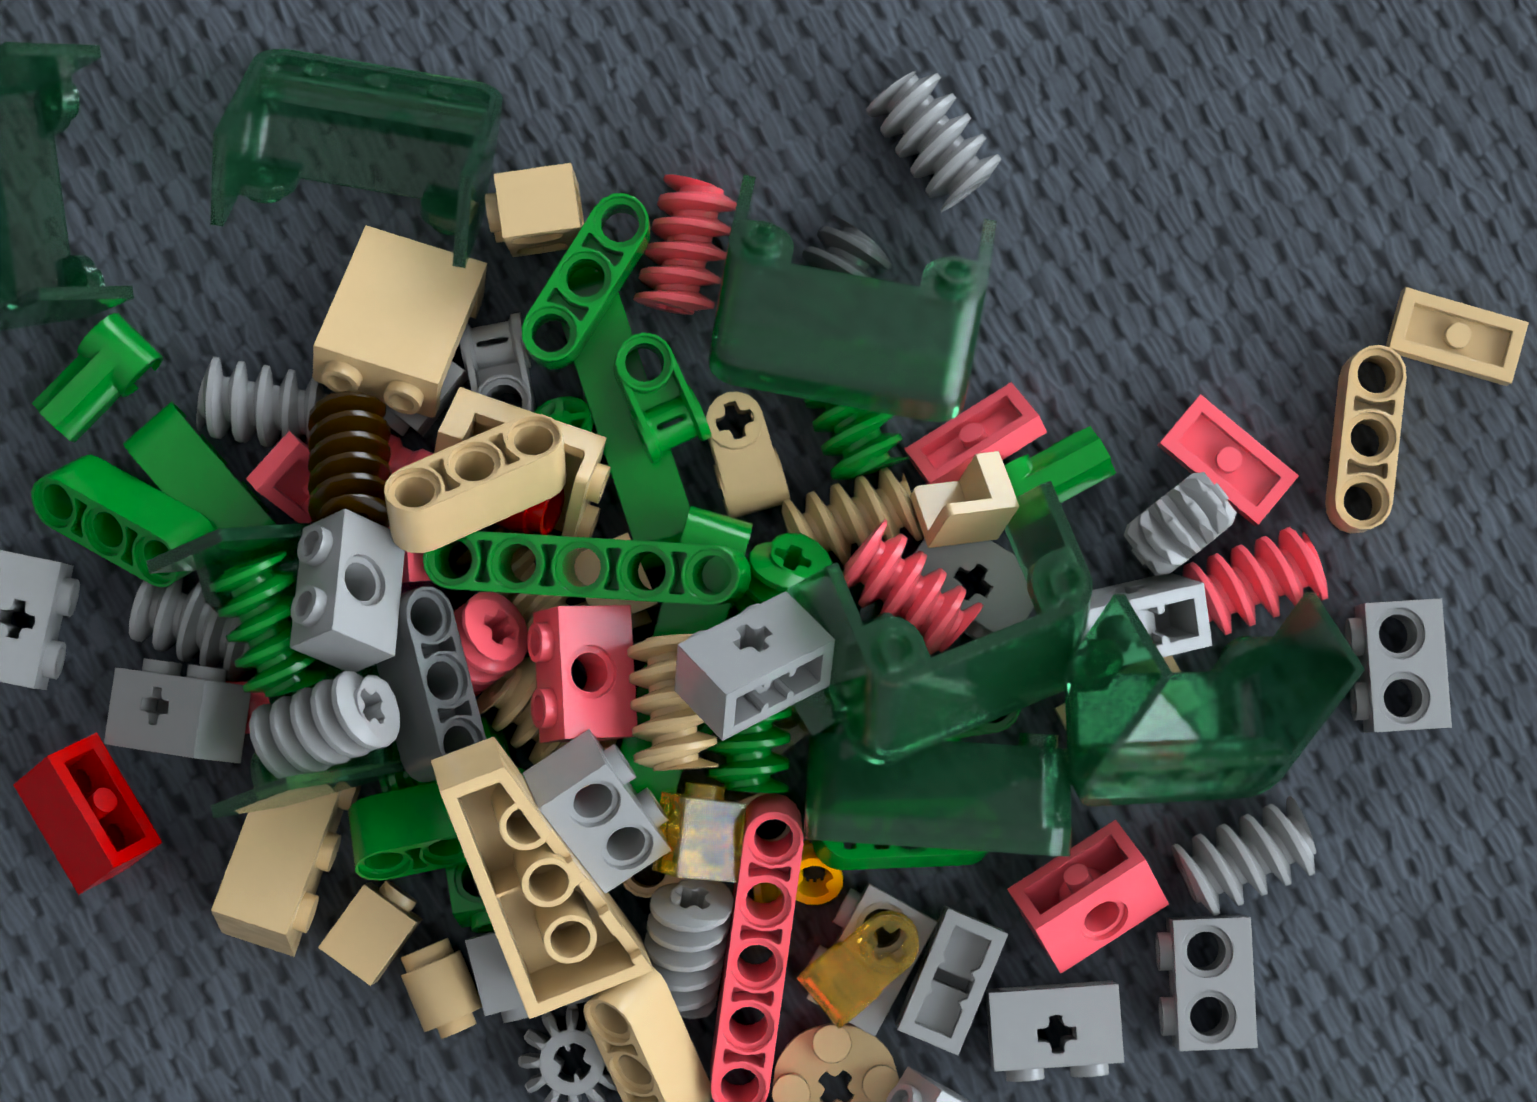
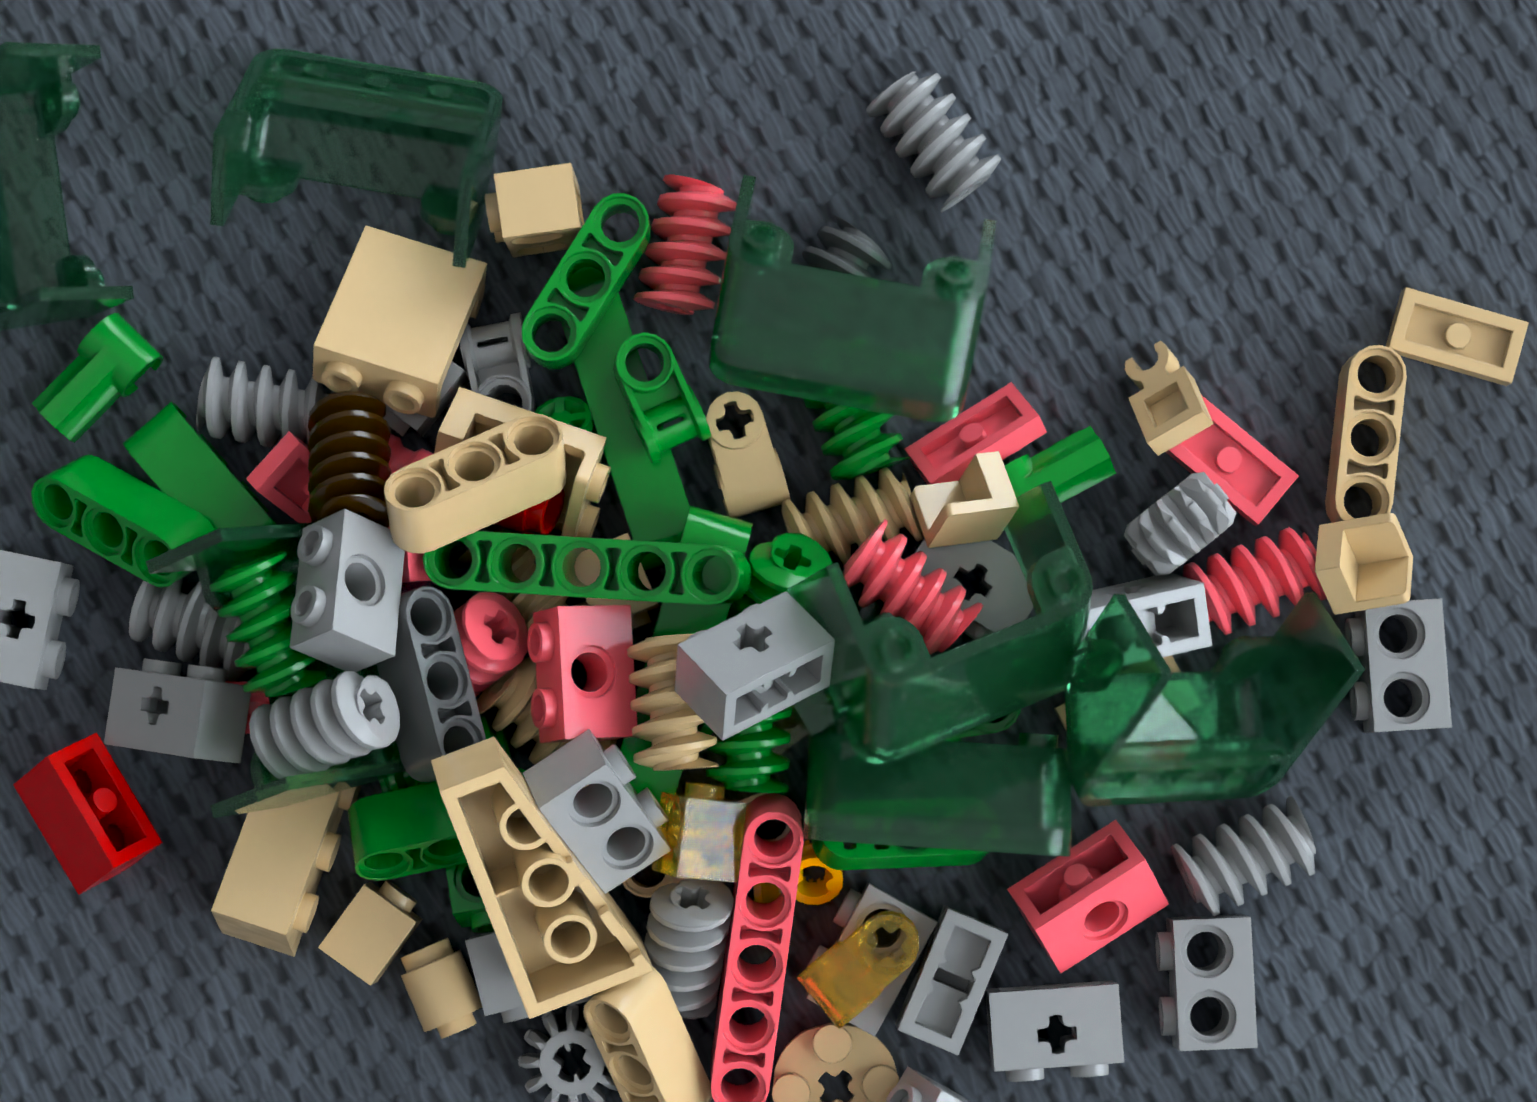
(1168, 403): none -> tan plate
(1364, 563): none -> tan panel

